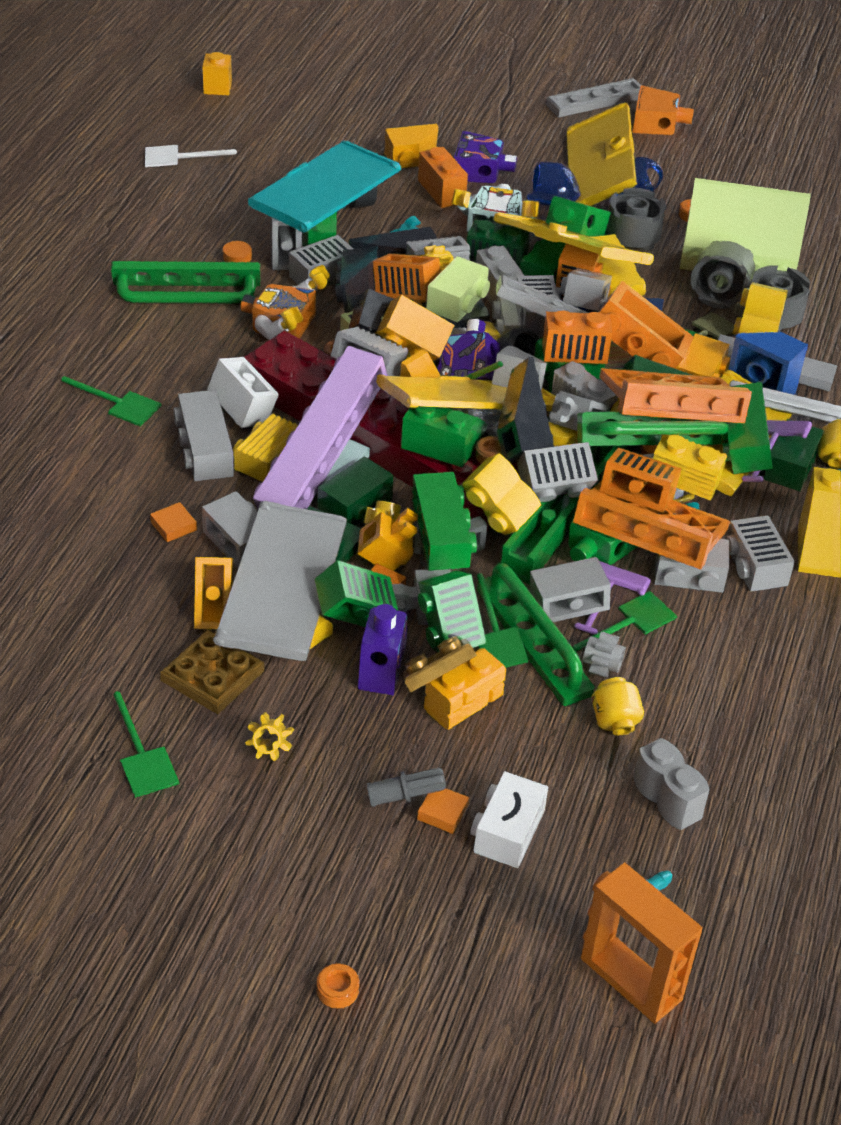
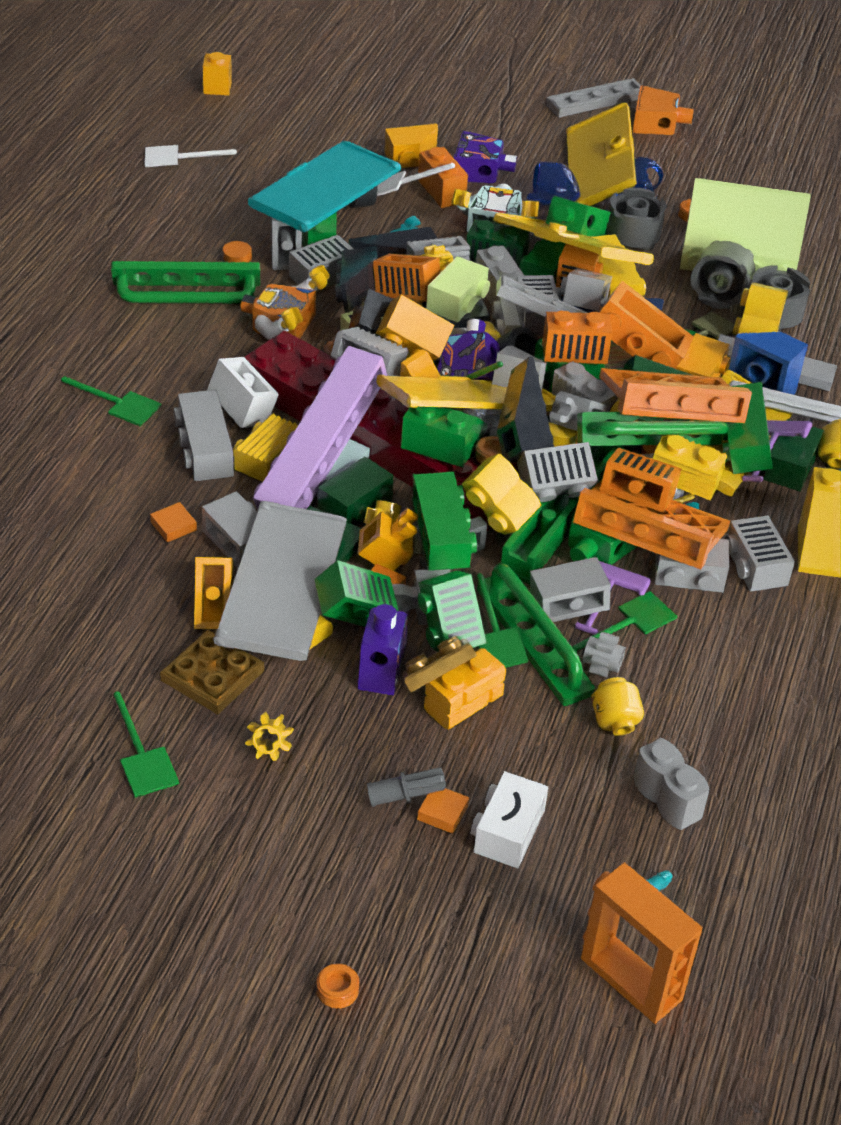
(394, 182): none -> white piece

